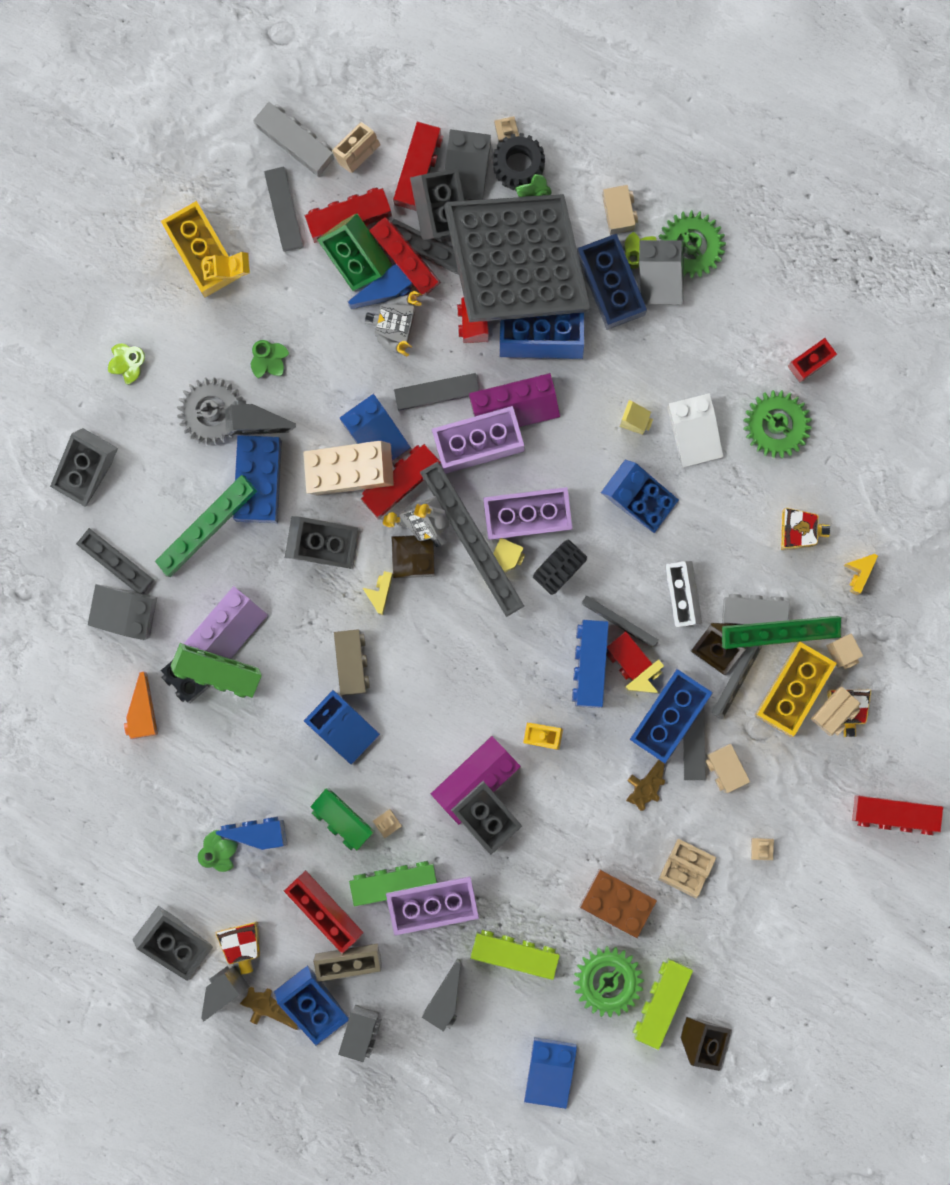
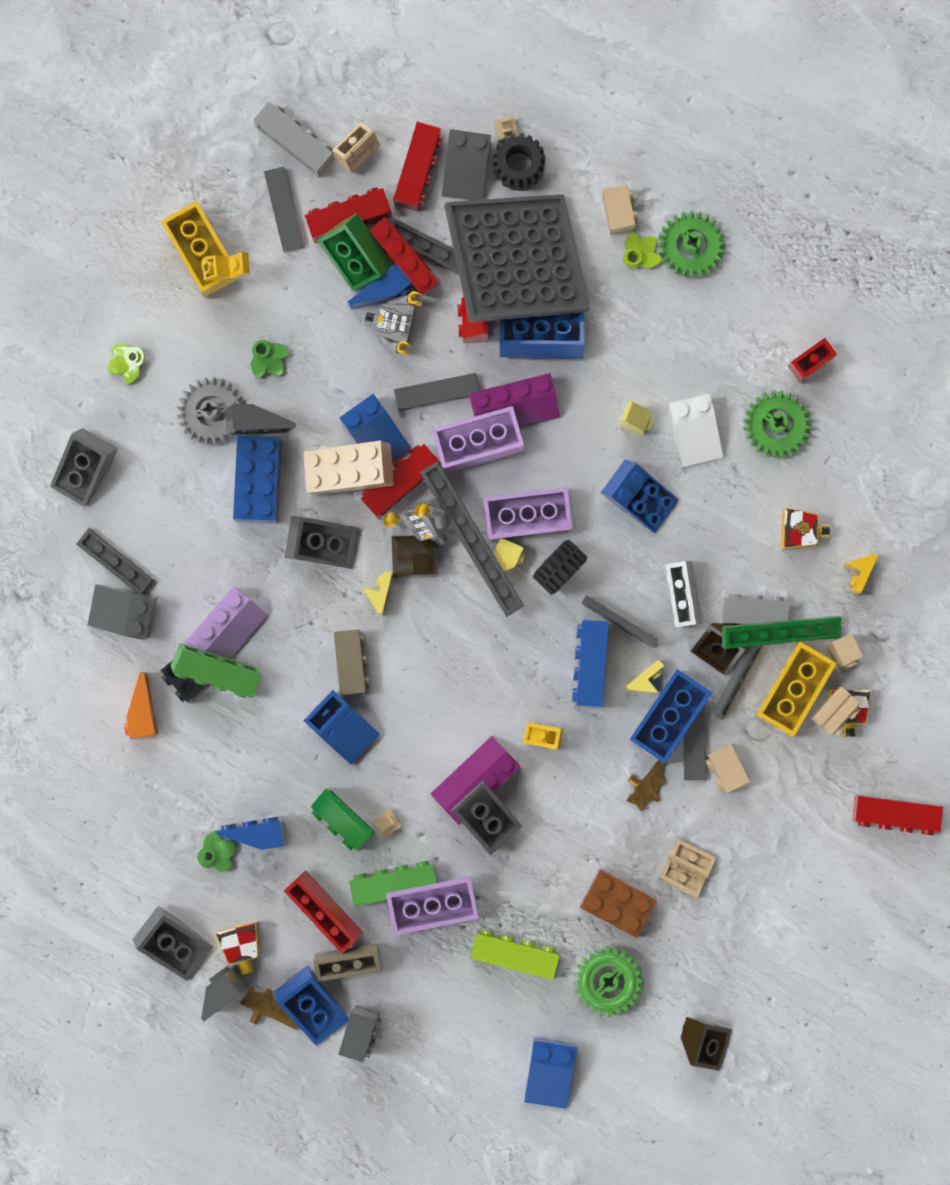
(205, 526): green plate -> none
(430, 195): dark grey brick -> none
(442, 1006): dark grey slope -> none
(536, 188): bright green plate -> none
(611, 281): dark blue brick -> none
(628, 657): red brick -> none
(662, 271): slope -> none
(662, 1004): lime brick -> none
(762, 849): tan tile -> none

